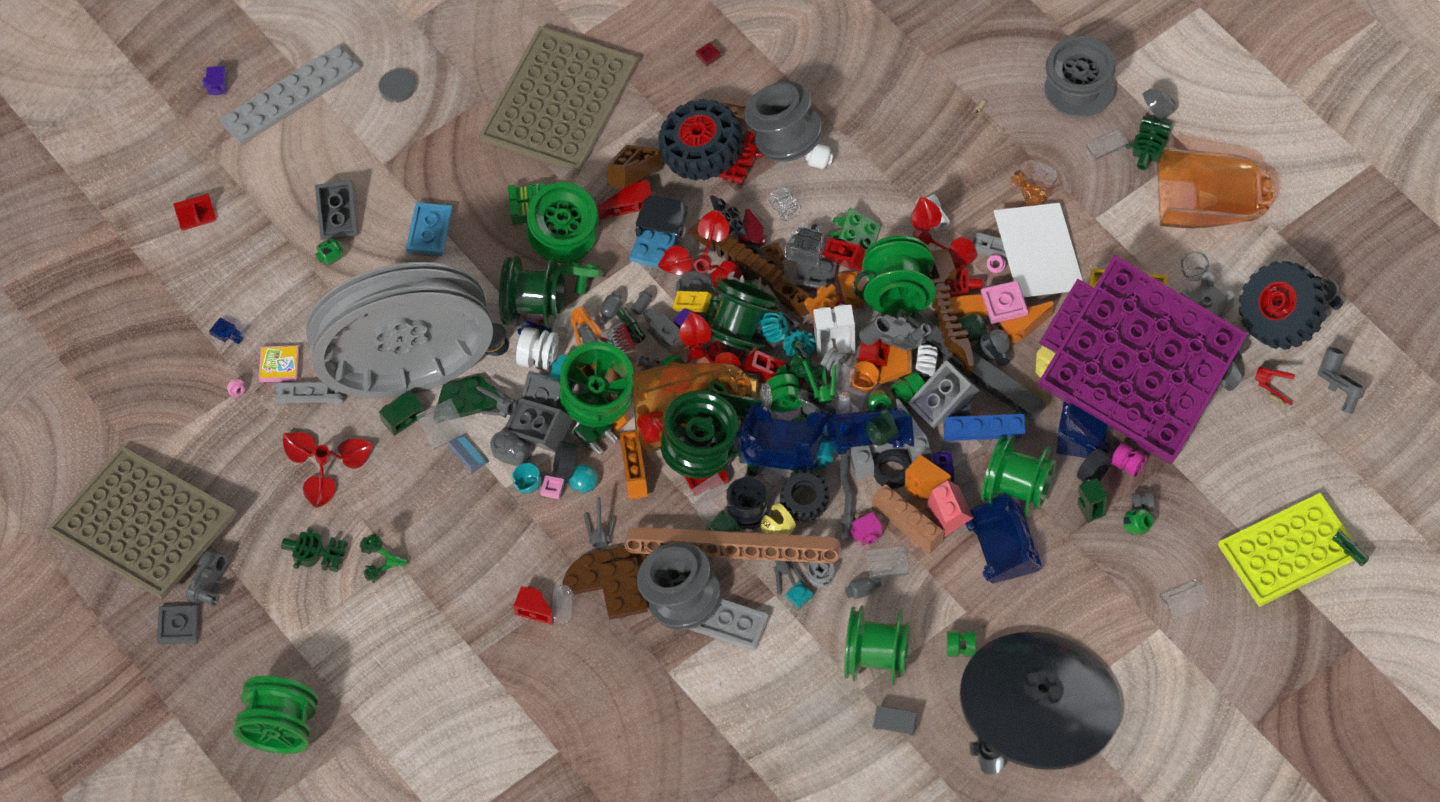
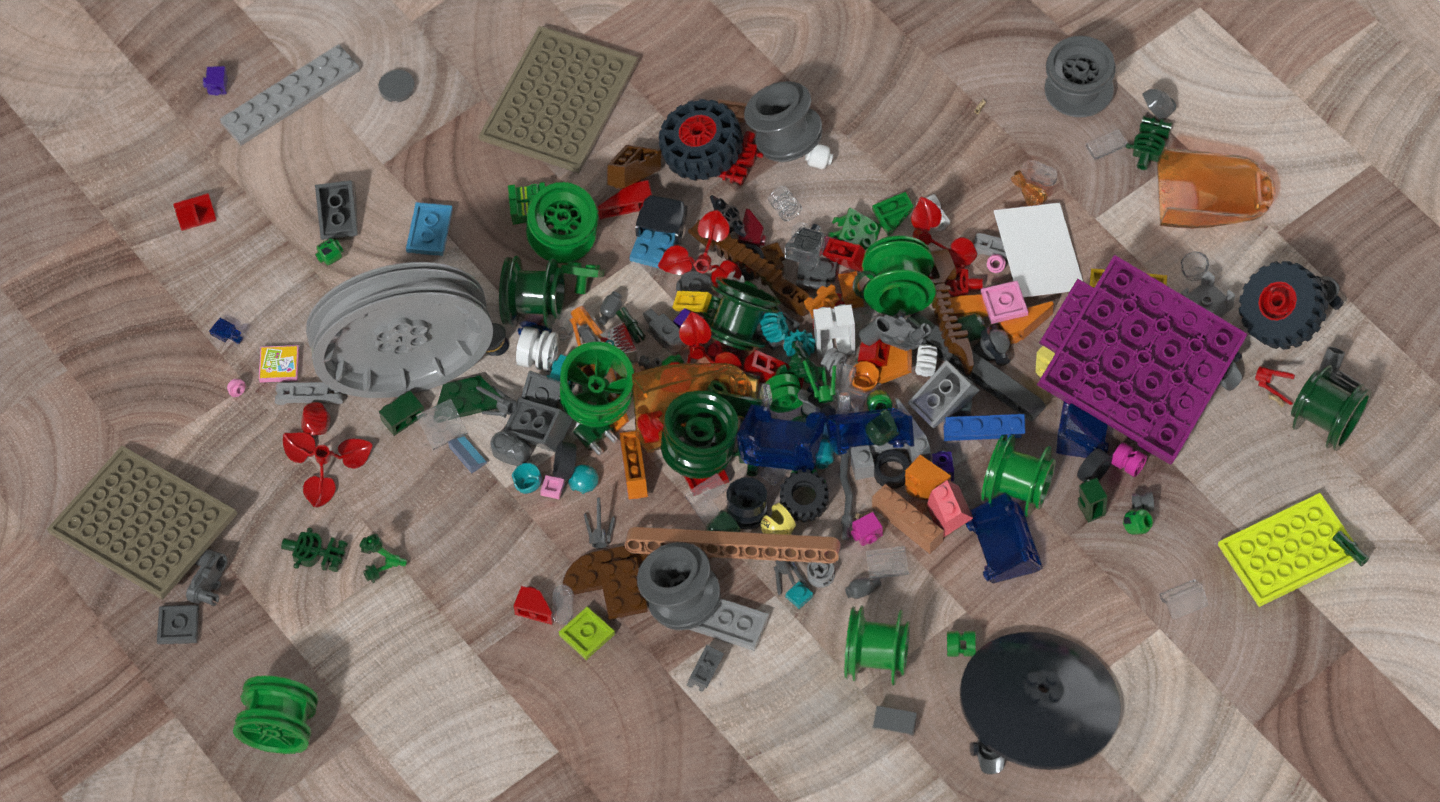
(315, 419): none -> red hair
(586, 633): none -> lime plate
(641, 302): dark grey pin -> none
(705, 668): none -> dark grey hinge
(708, 54): dark red plate -> none
(893, 211): none -> green wing
(908, 388): green wheel -> none
(1330, 407): none -> dark green wheel

